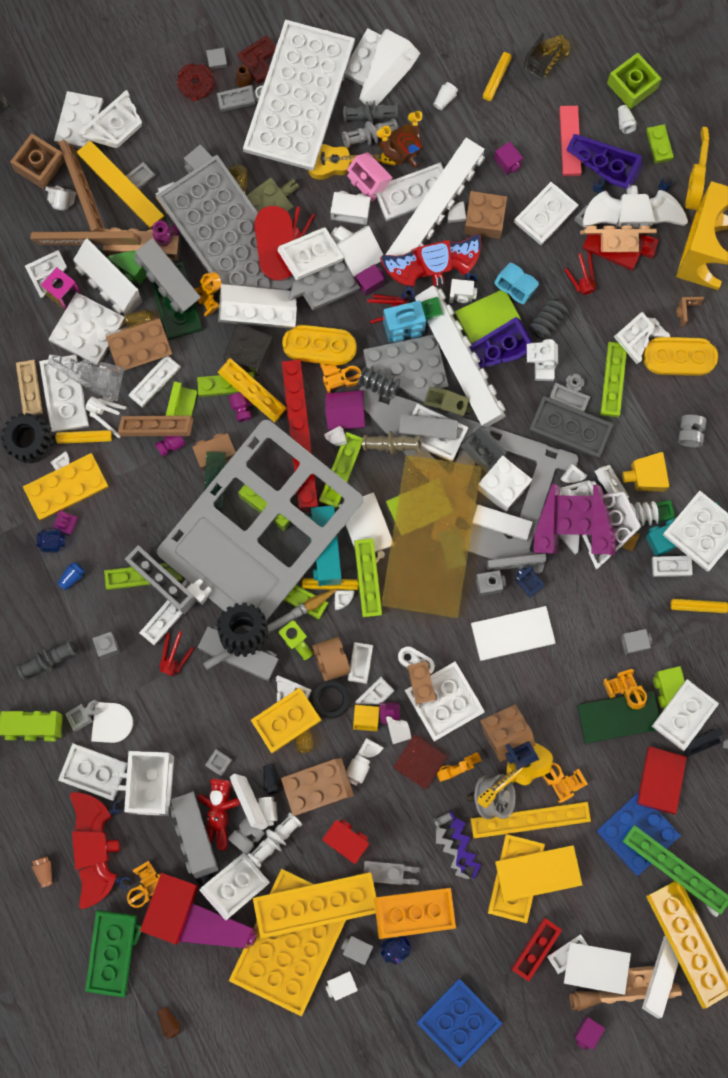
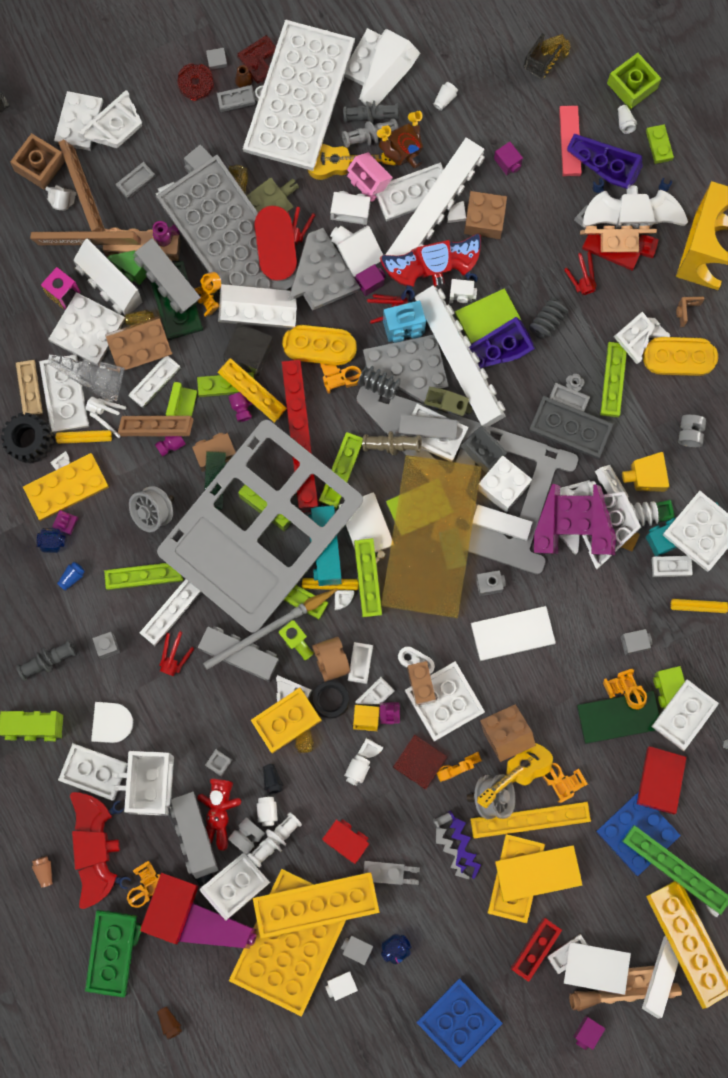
(42, 268): white wing -> none
(81, 715): light grey plate -> none
(120, 184): yellow tile -> none
(151, 508): none -> light grey wheel
(161, 580): light grey brick -> none
(200, 595): white tile -> none
(239, 616): black tyre -> none
(248, 801): white tile -> none
(310, 253): white plate -> none
(317, 787): medium nougat brick -> none
(336, 436): white tile -> none
(345, 410): magenta slope -> none
(398, 730): white tile -> none
(414, 913): light orange tile -> none
(432, 308): green tile -> none
(497, 76): yellow axle -> none
(516, 283): medium azure brick -> none
(516, 562): light grey tile -> none
(521, 755): dark blue bracket -> none
(529, 581): dark blue bracket -> none
(546, 213): white plate -> none
(547, 355): white tile -> none
(573, 475): white tile -> none
(697, 175): yellow piece -> none
(709, 739): black plate -> none

